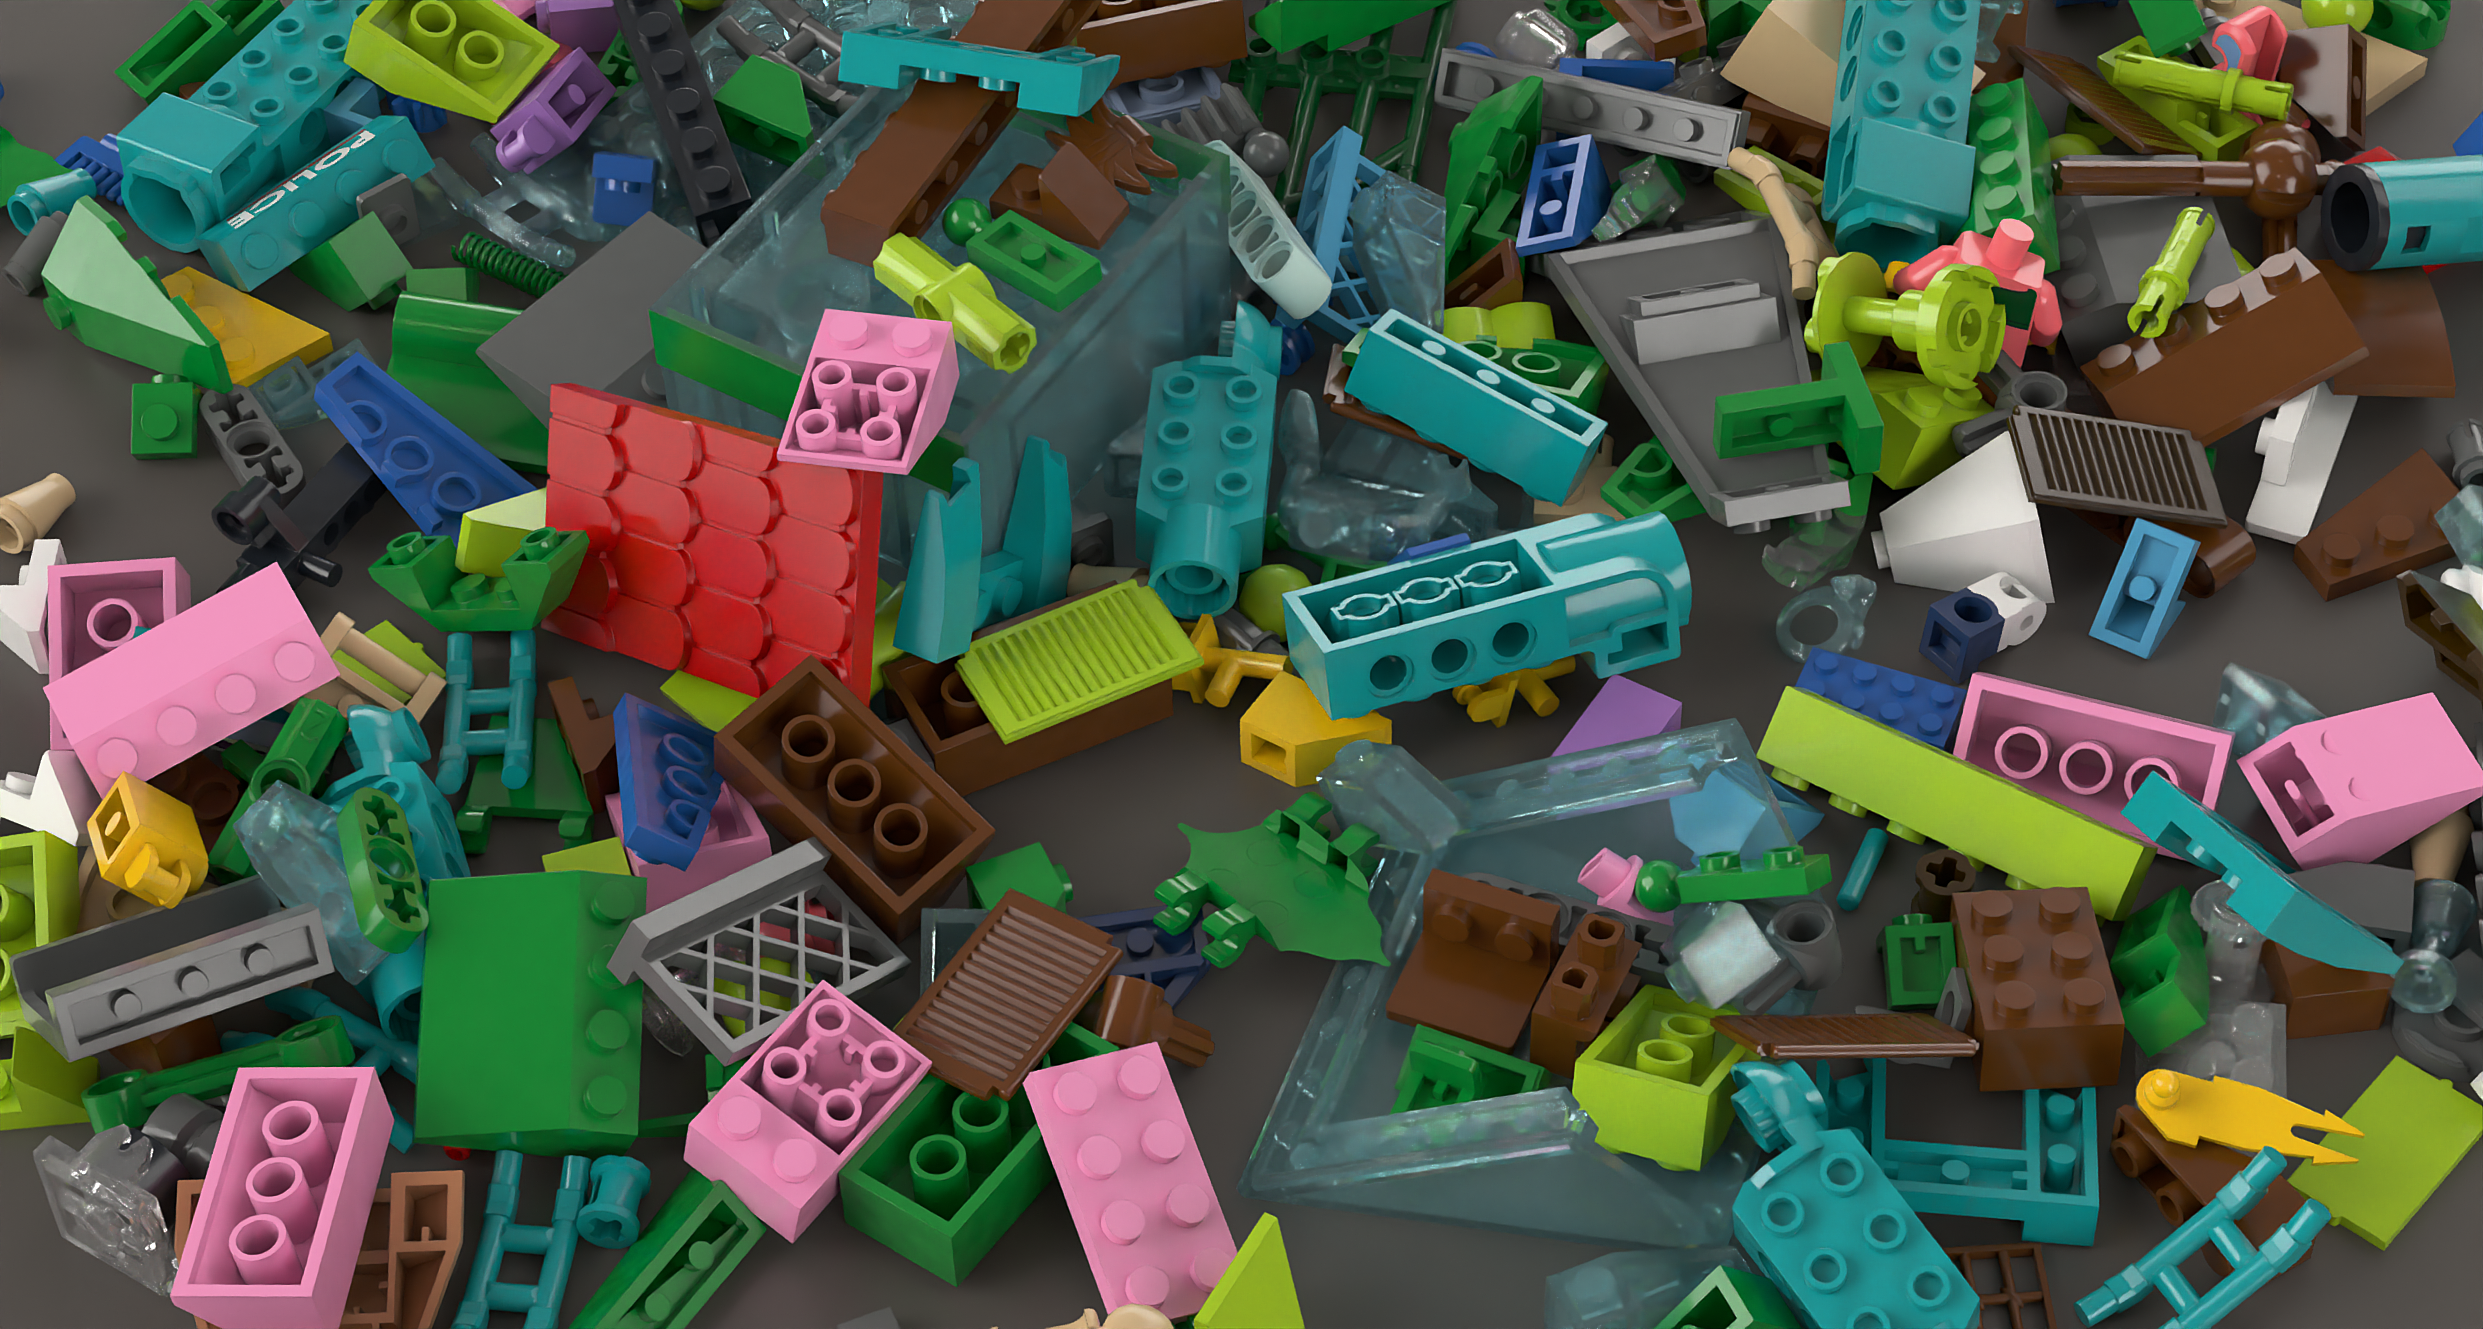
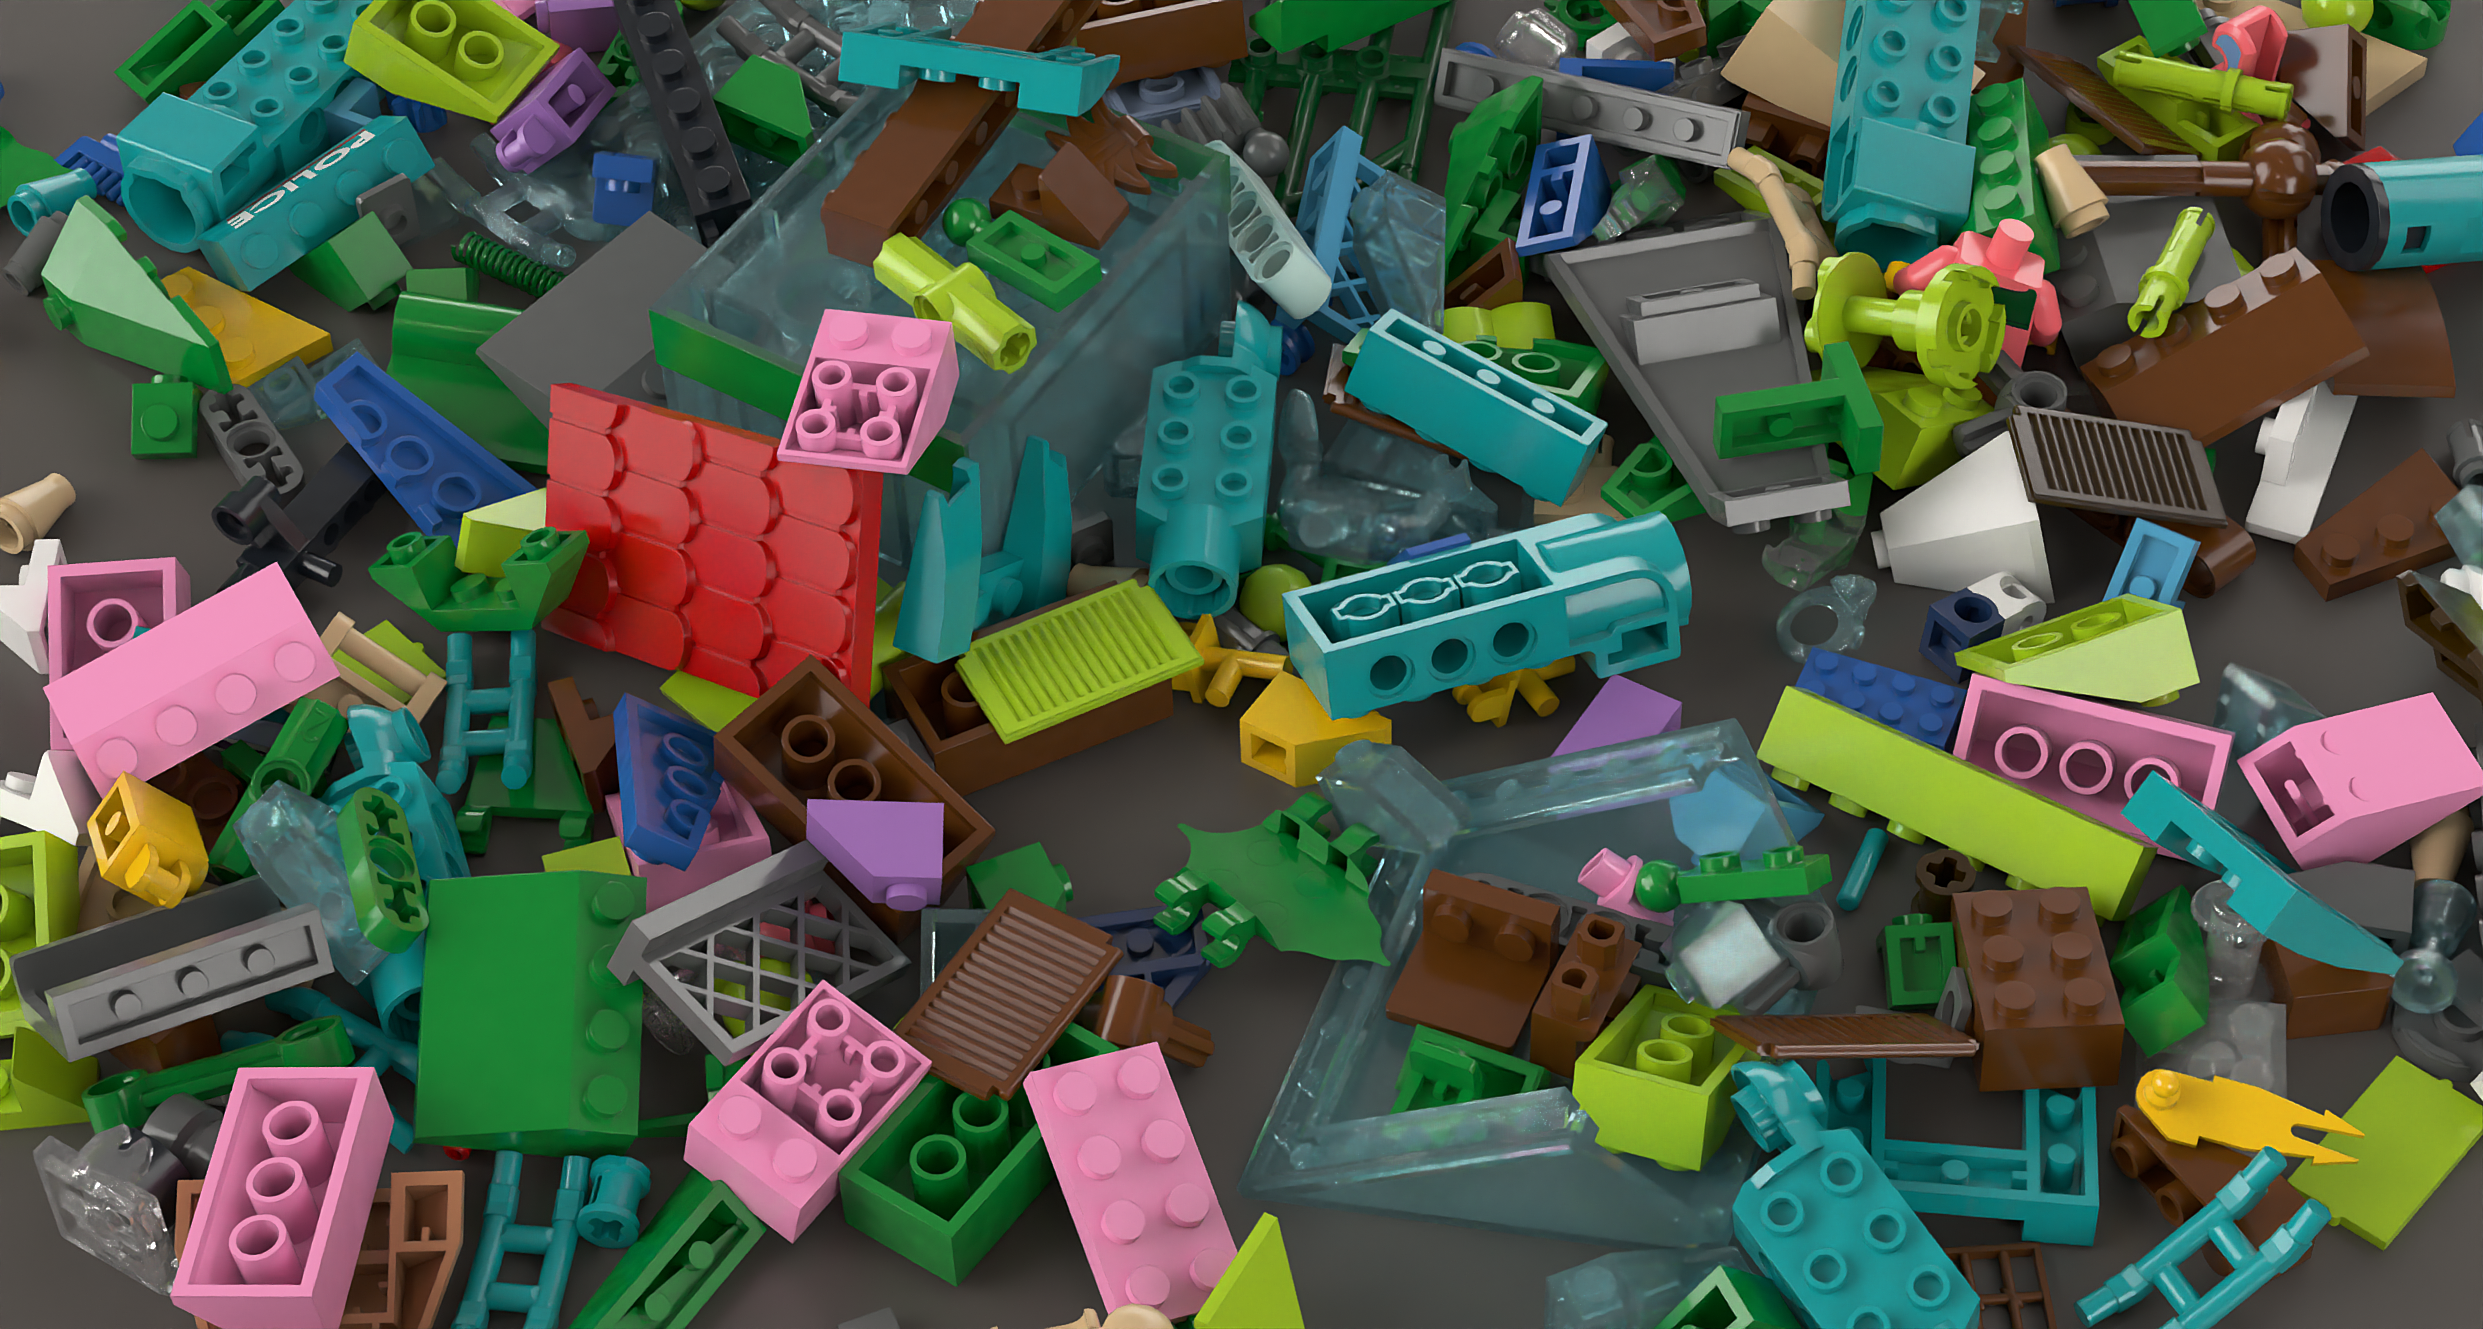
(882, 847): none -> medium lavender slope
(2070, 193): none -> tan cone
(2107, 650): none -> lime slope

